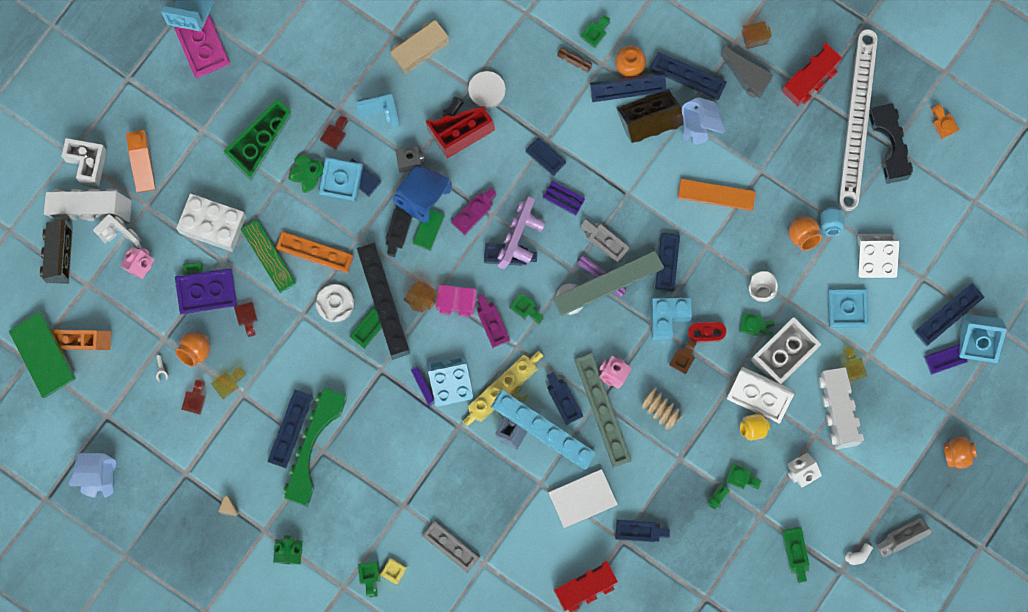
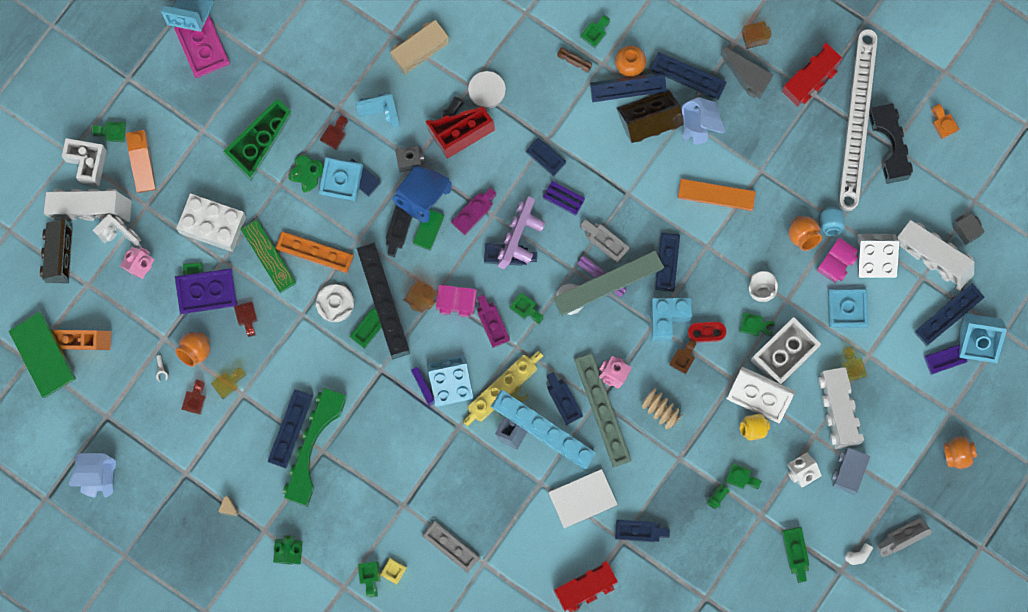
(113, 131): none -> green plate
(837, 260): none -> dark pink brick
(851, 470): none -> sand blue brick
(937, 254): none -> white wedge
(968, 228): none -> dark grey brick

